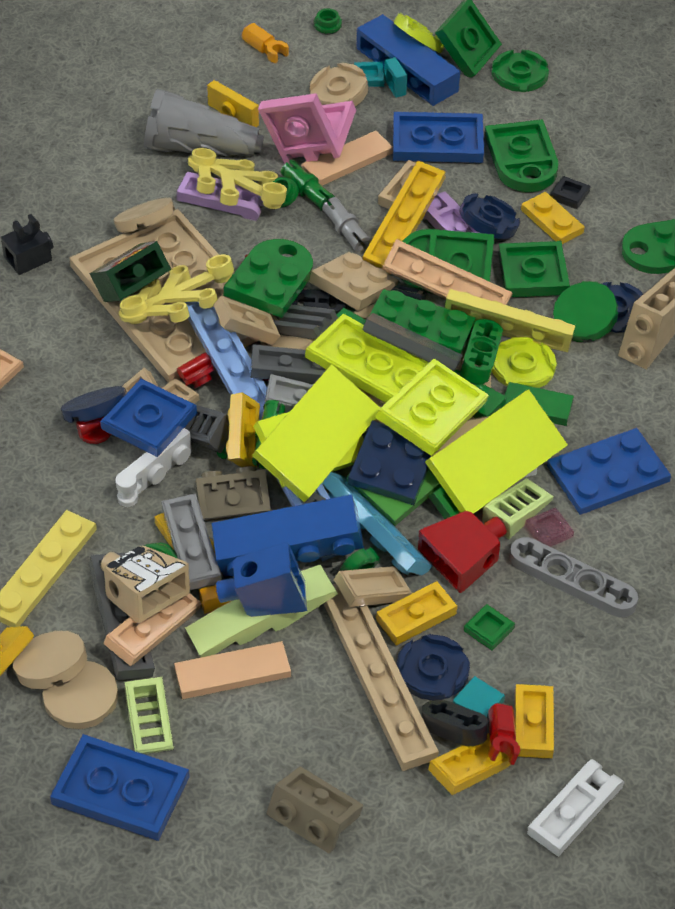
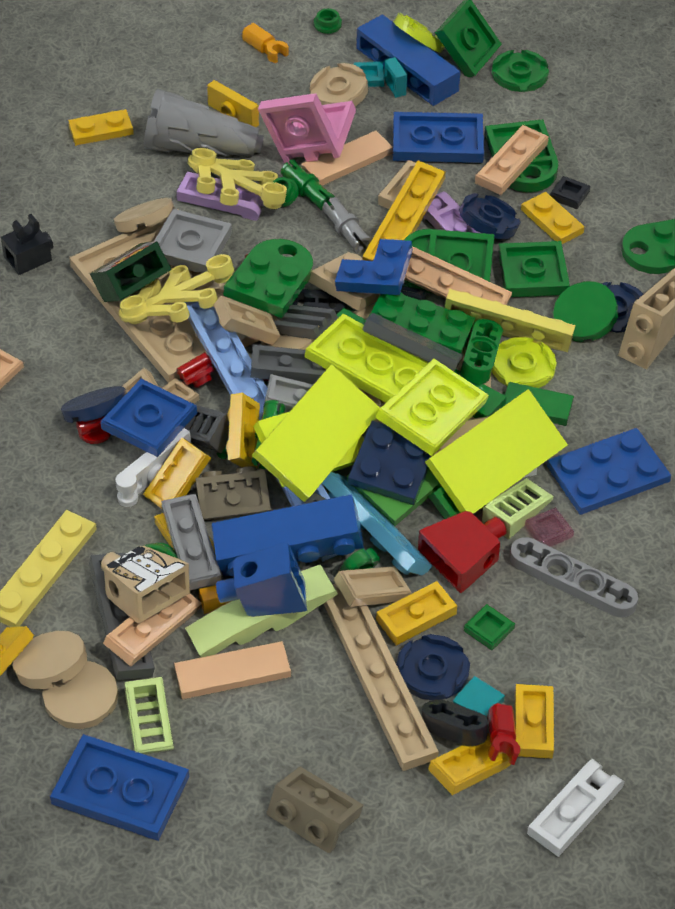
(100, 127): none -> yellow plate
(177, 473): none -> yellow plate
(192, 239): none -> light grey plate
(378, 276): none -> blue plate
(511, 160): none -> light nougat tile

